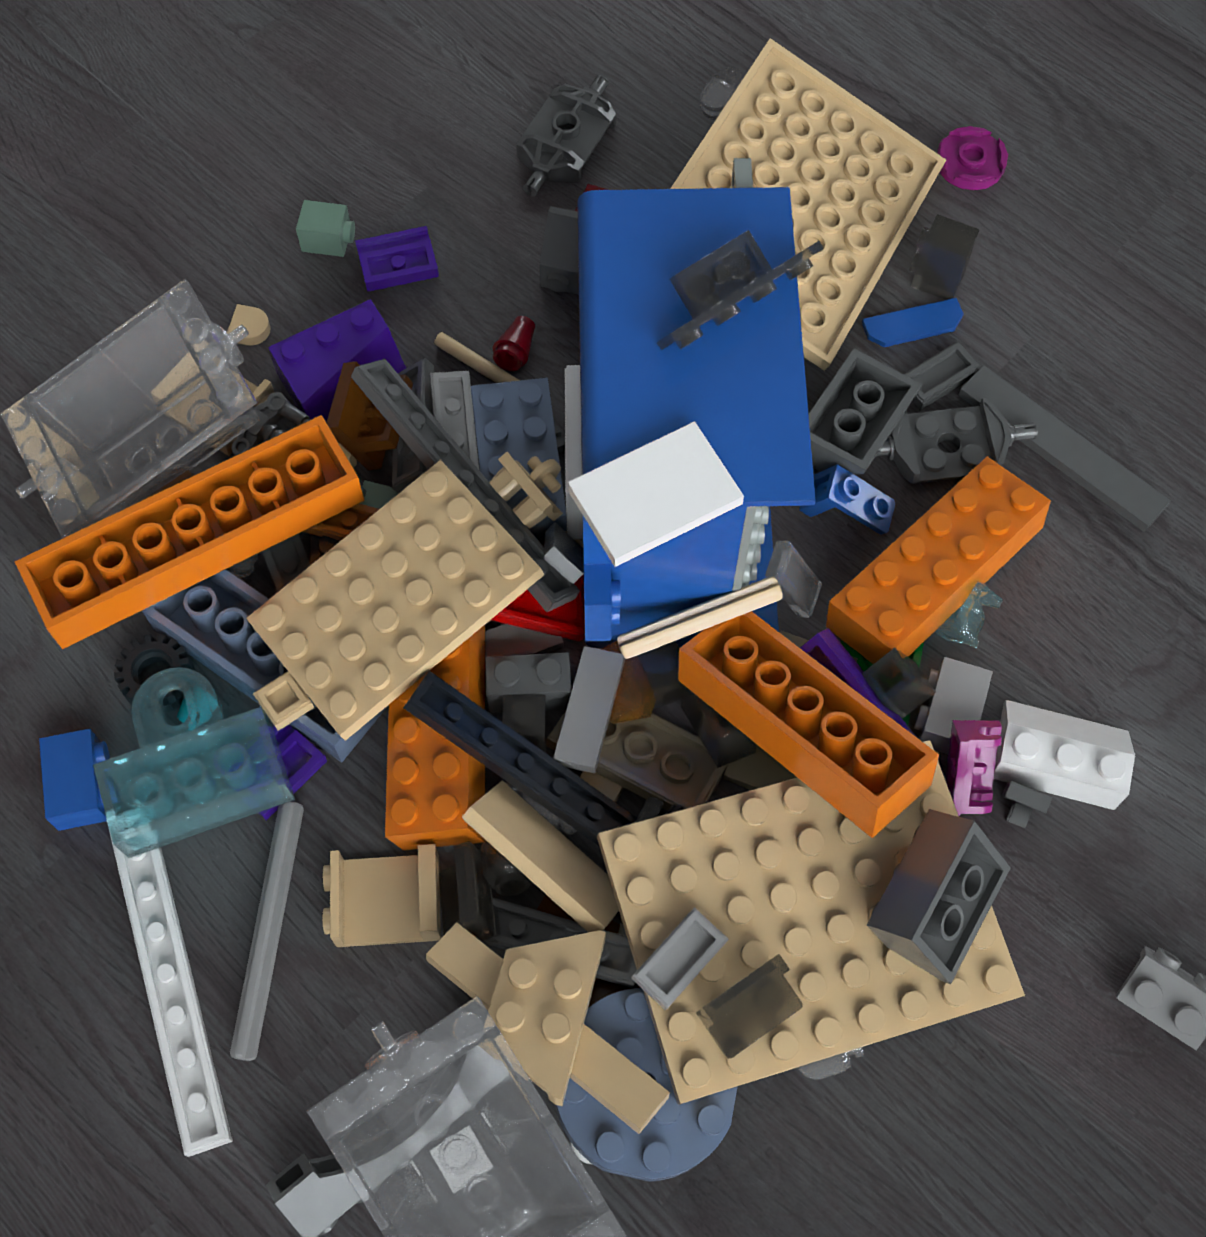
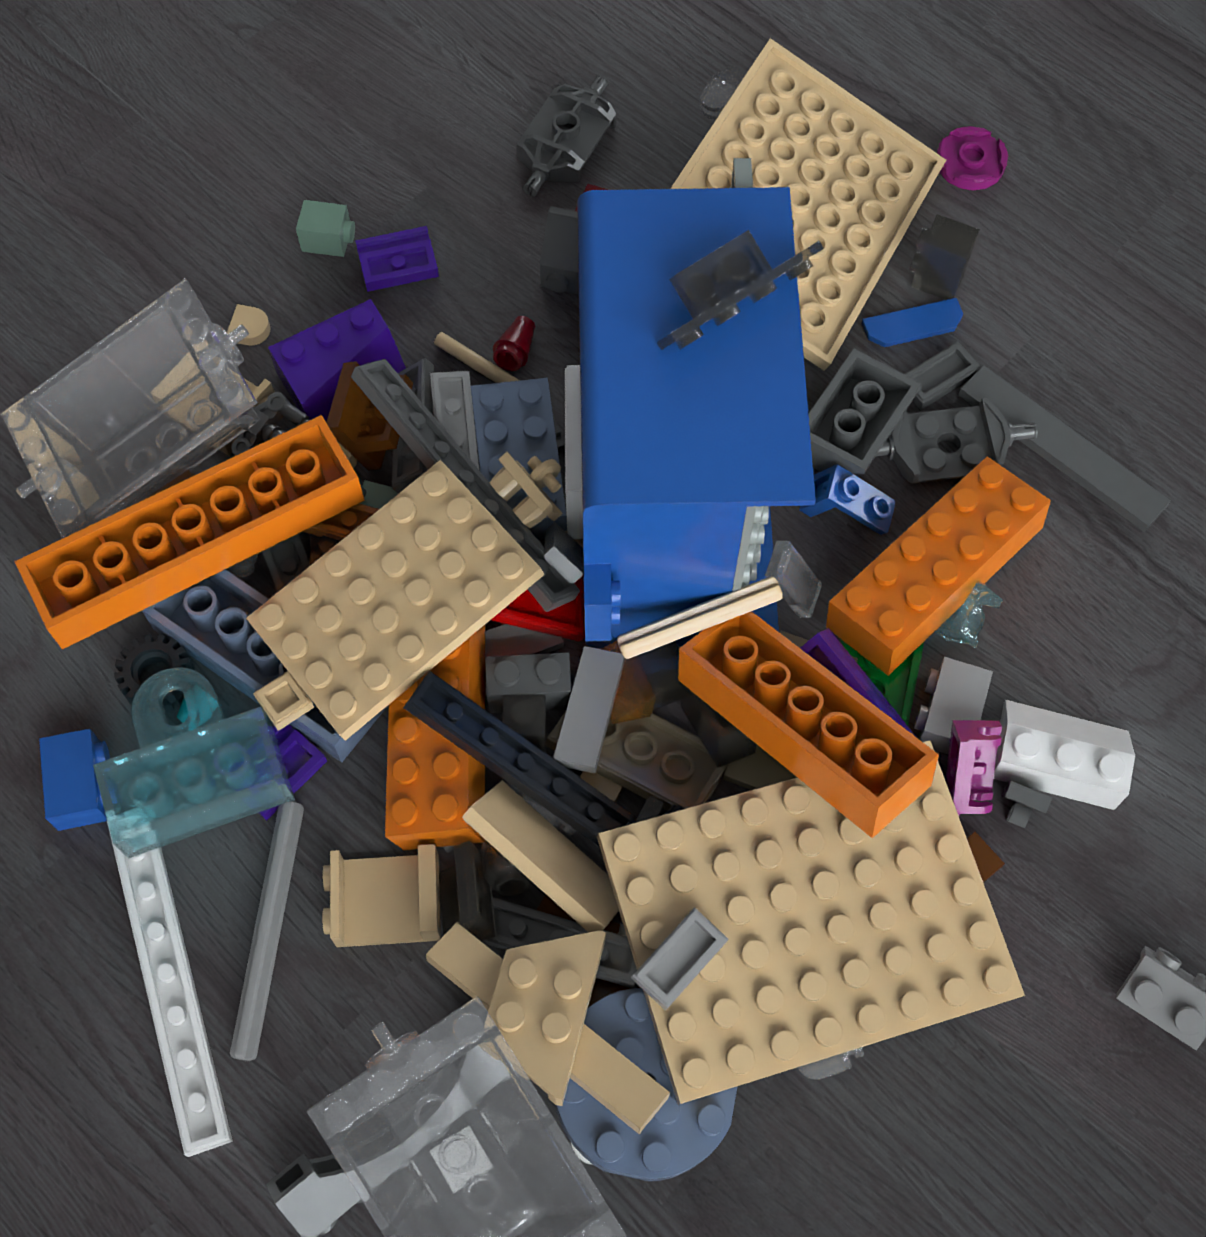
(655, 493): white tile -> none
(750, 1008): clear smoke panel -> none
(898, 682): clear smoke brick -> none
(940, 894): dark grey slope -> none

